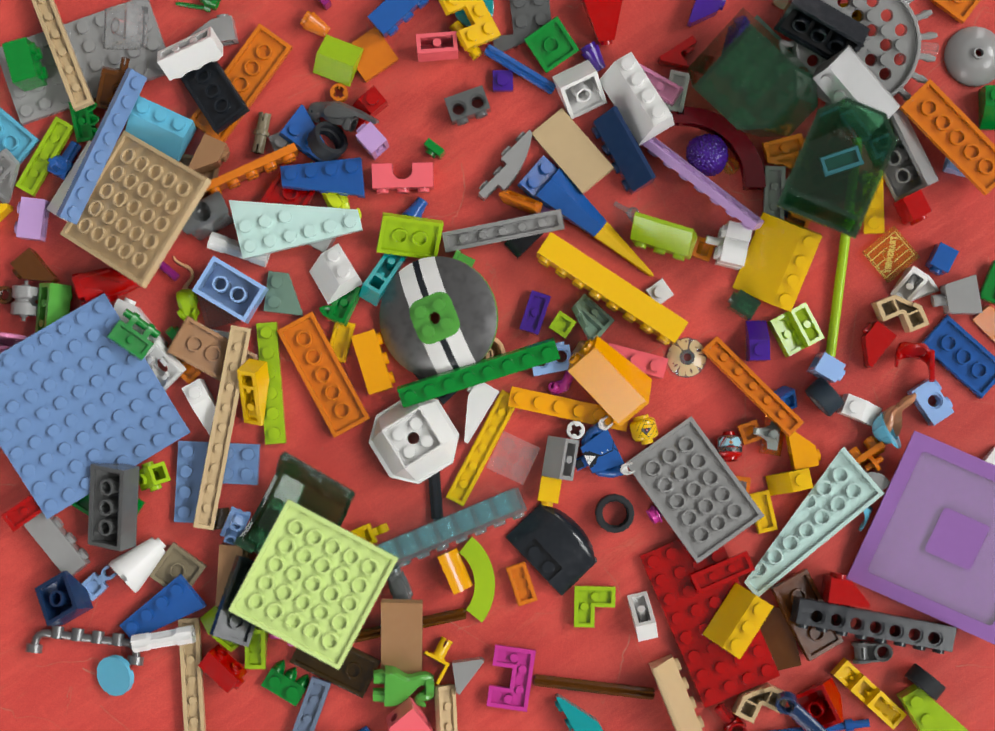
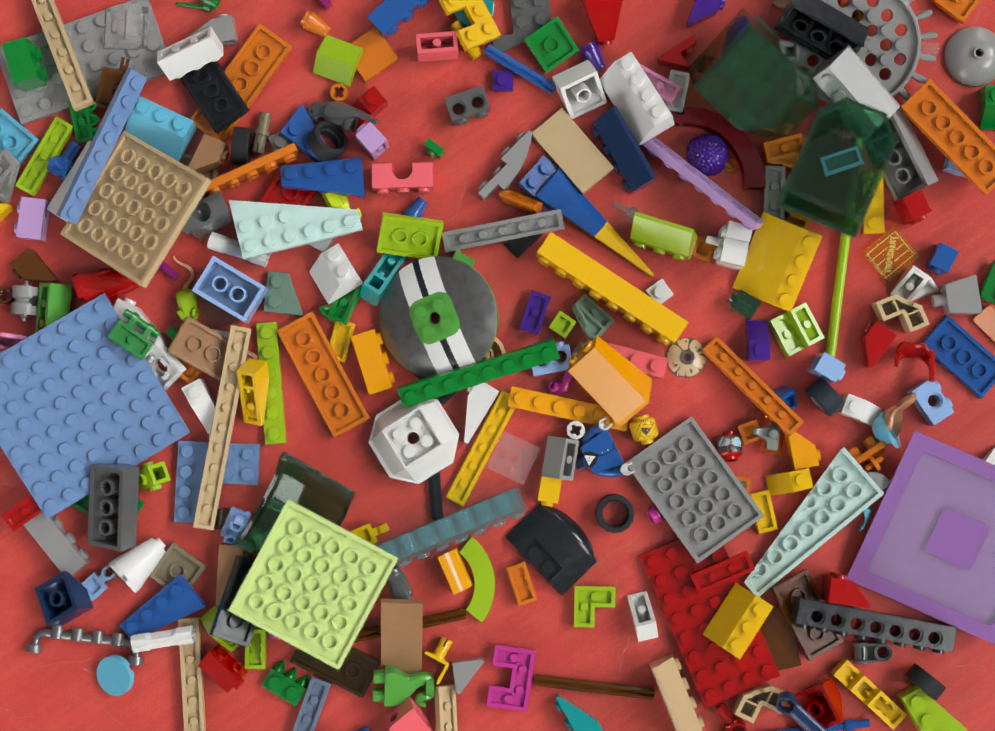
(241, 146): none -> black tyre

